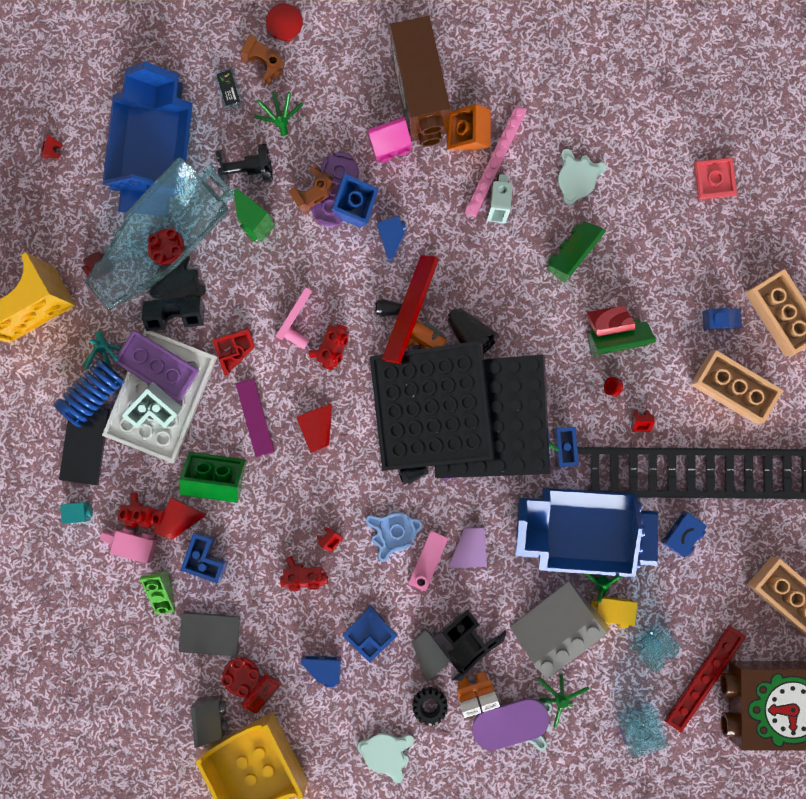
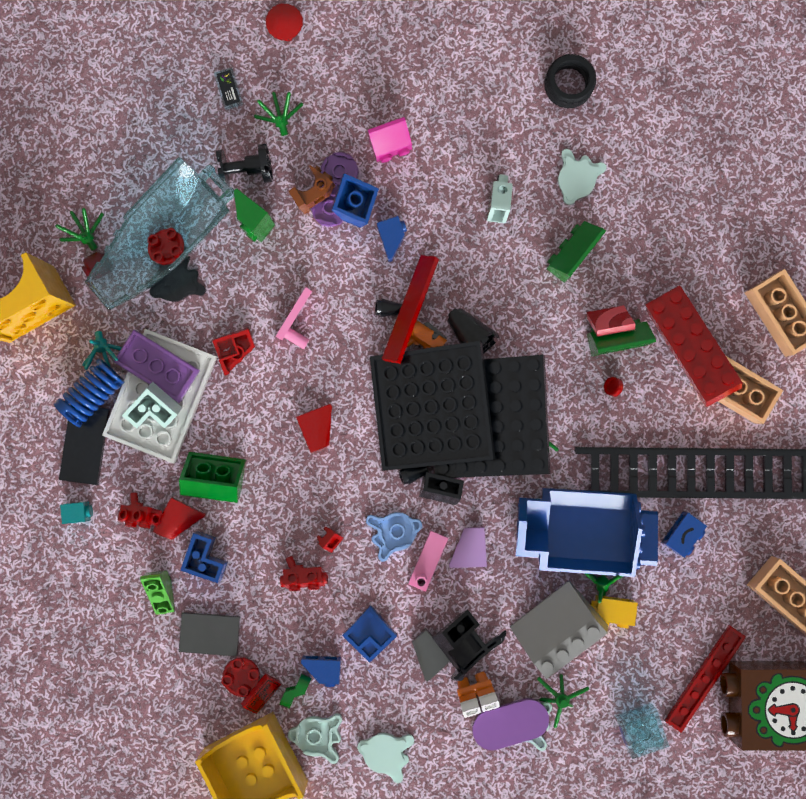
(47, 148): red tile -> none
(86, 235): none -> green plant
(130, 544): bright pink hinge -> none
(145, 131): blue panel -> none
(158, 312): black arch -> none
(208, 720): dark grey slope -> none
(254, 417): magenta tile -> none
(257, 51): dark orange tile -> none
(295, 691): none -> green piece
(316, 736): none -> light aqua tile
(332, 347): red brick -> none
(420, 80): reddish brown brick -> none
(437, 715): black tyre -> none
(441, 488): none -> black brick
(469, 128): orange slope -> none
(495, 161): bright pink piece -> none
(566, 441): blue brick -> none
(570, 62): none -> black tyre
(642, 423): red tile -> none
(655, 647): clear light blue brick -> none
(693, 346): none -> red brick
(715, 178): coral tile -> none
(722, 319): blue slope -> none

